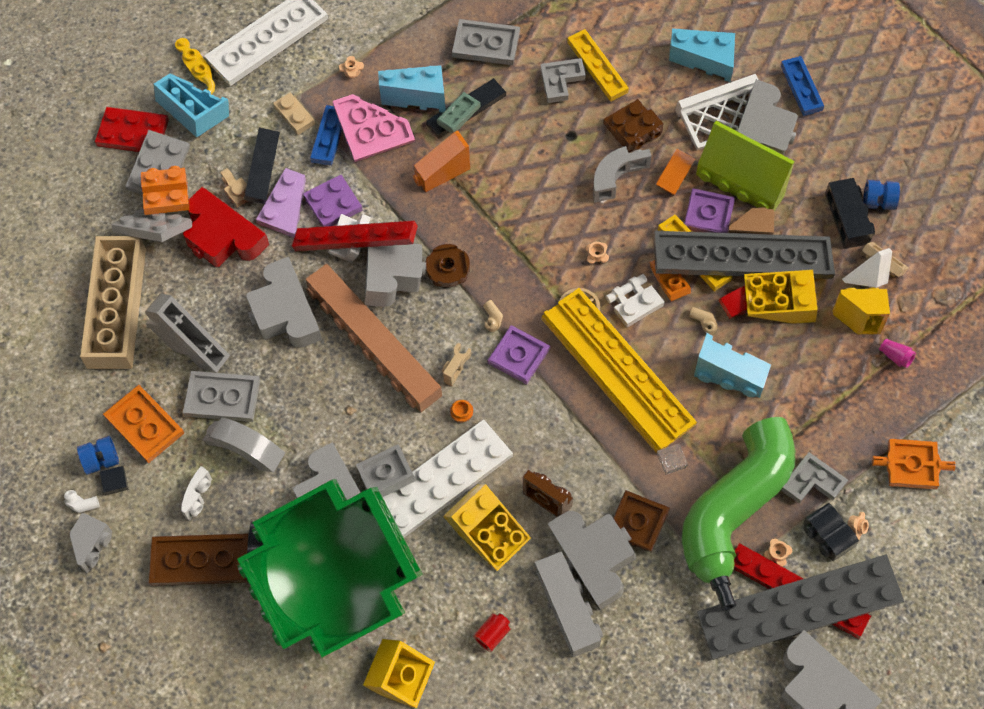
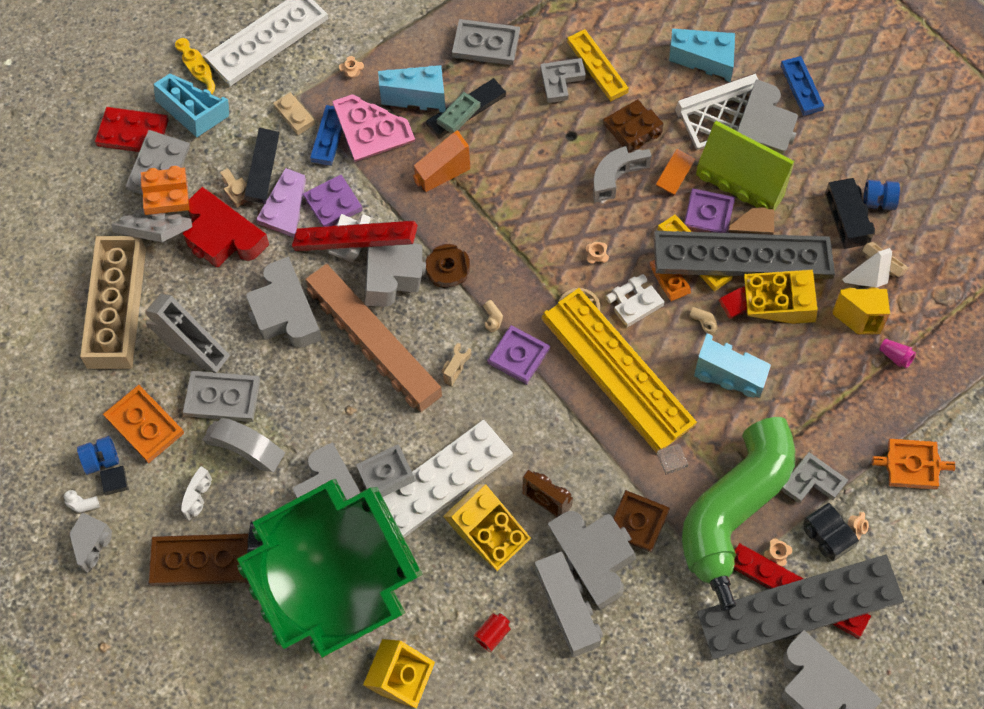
(461, 411): orange plate -> none

